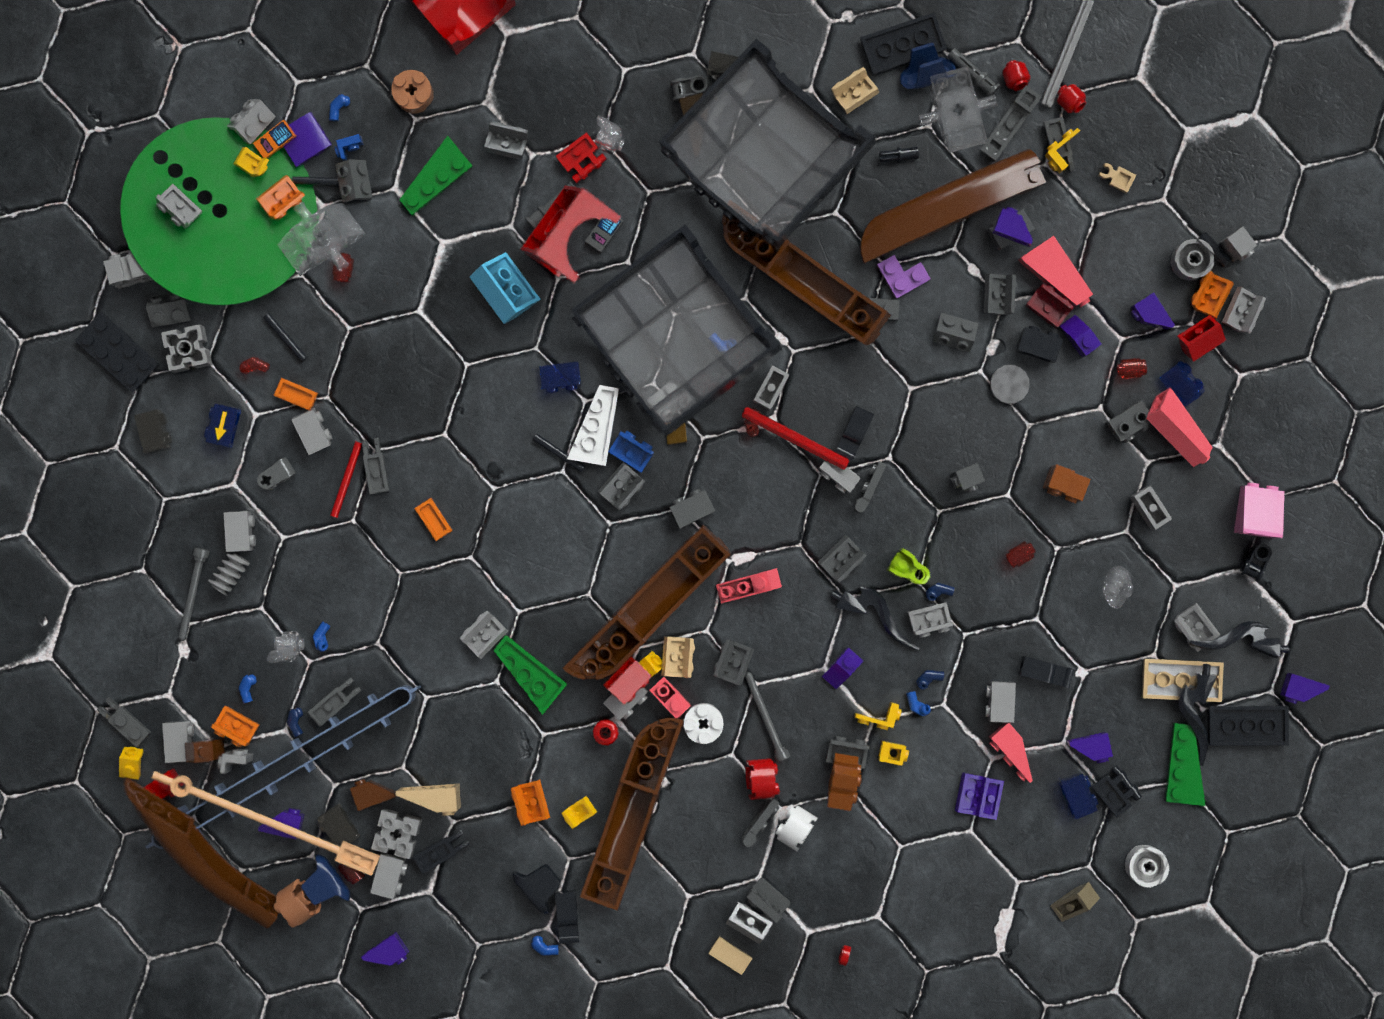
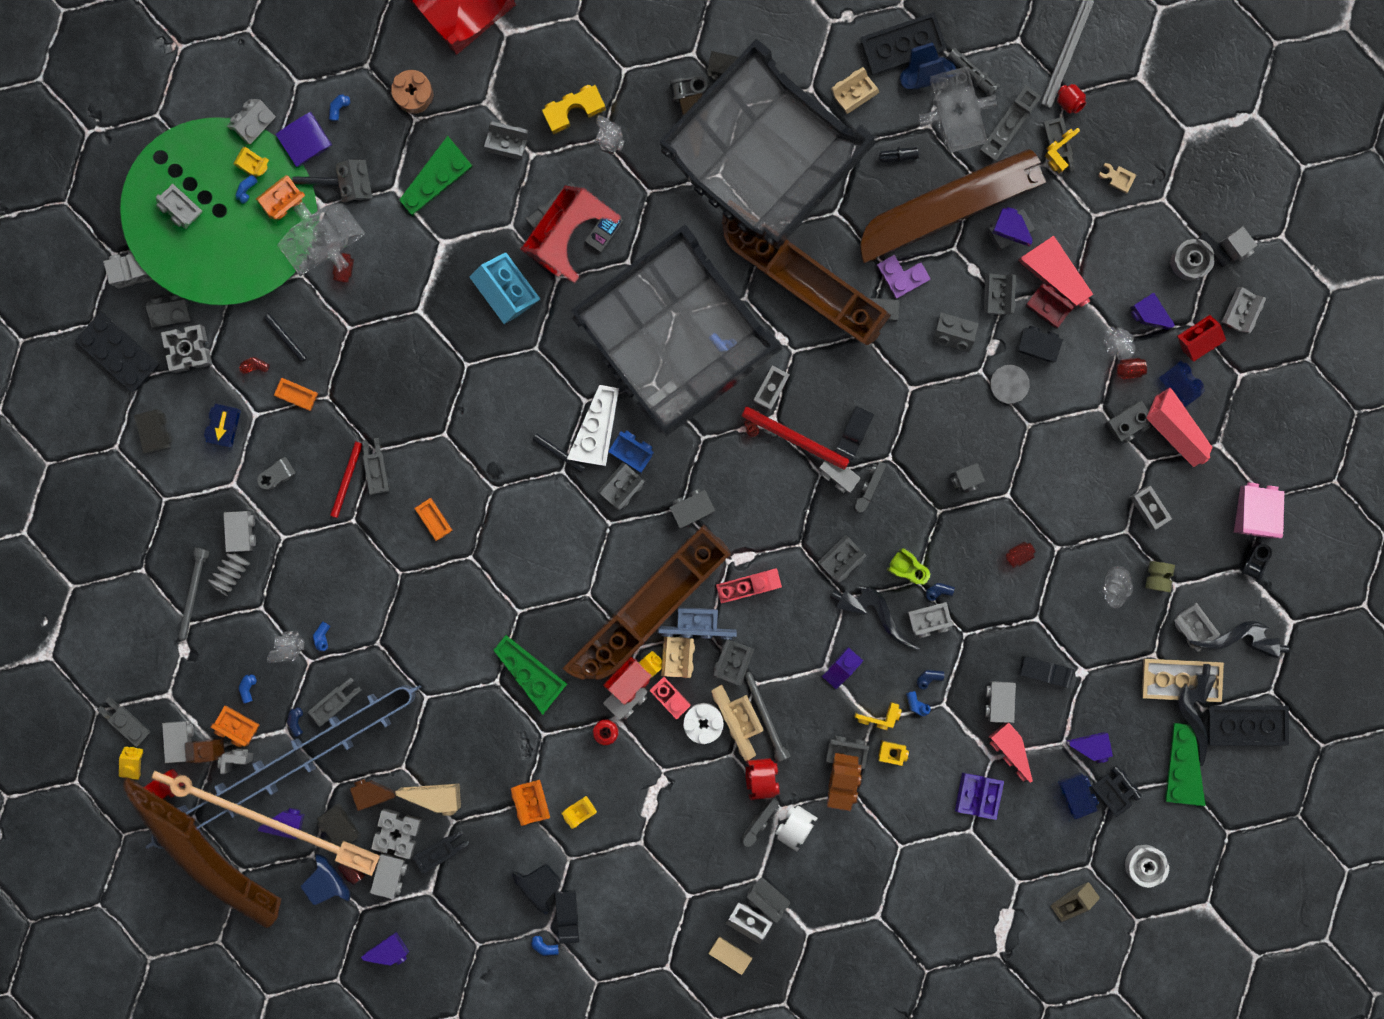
(243, 187): none -> blue arm
(274, 139): tile -> none
(295, 904): nougat brick -> none
(312, 431): light grey brick -> none
(351, 143): blue bracket -> none
(483, 634): light grey bracket -> none
(560, 376): clear blue bracket -> none
(577, 153): red plate -> none
(587, 99): none -> yellow arch
(631, 813): reddish brown slope -> none
(677, 436): pearl gold slope -> none
(697, 622): none -> sand blue bracket
(740, 720): none -> tan bracket
(844, 955): red tile -> none
(1016, 75): red head -> none
(1066, 483): dark orange brick -> none
(1080, 336): dark purple slope -> none
(1119, 343): none -> clear head
(1160, 576): none -> olive wheel
(1211, 294): orange bracket -> none
(1301, 689): dark purple slope -> none

